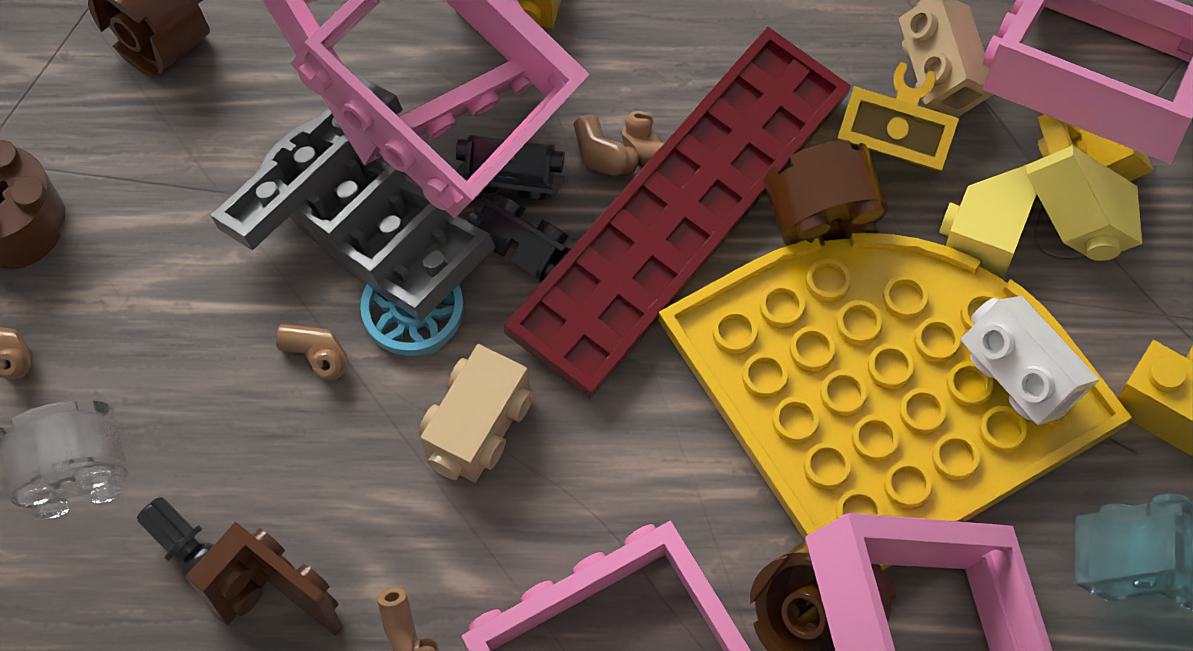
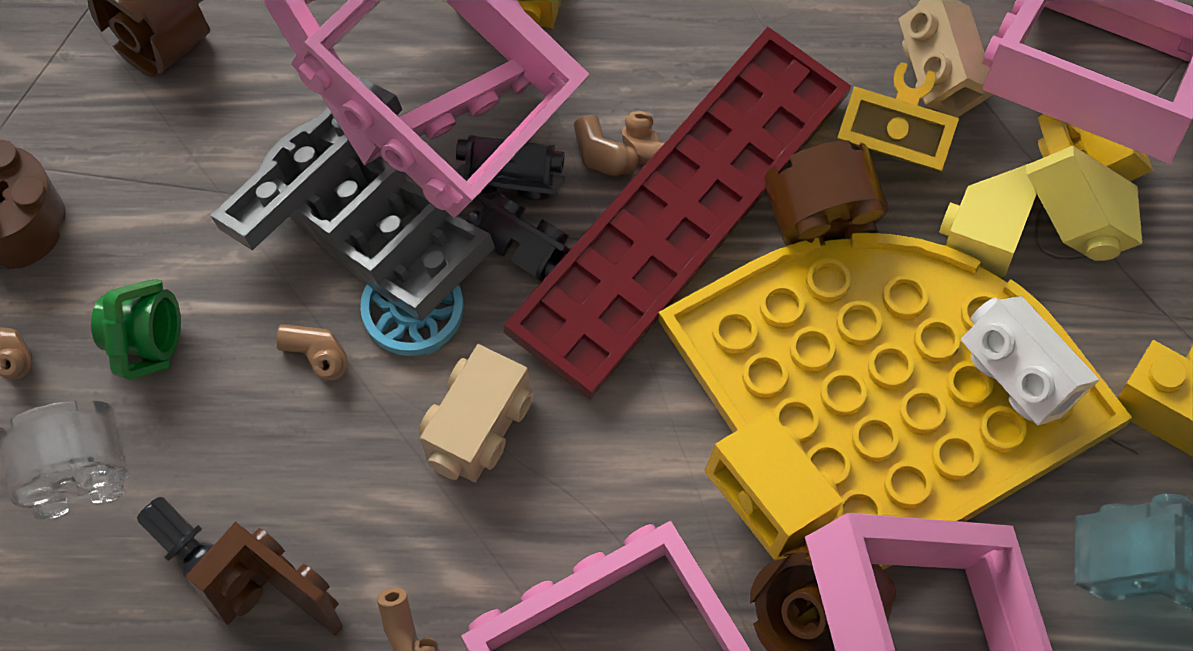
(137, 322): none -> green piece
(773, 484): none -> yellow brick

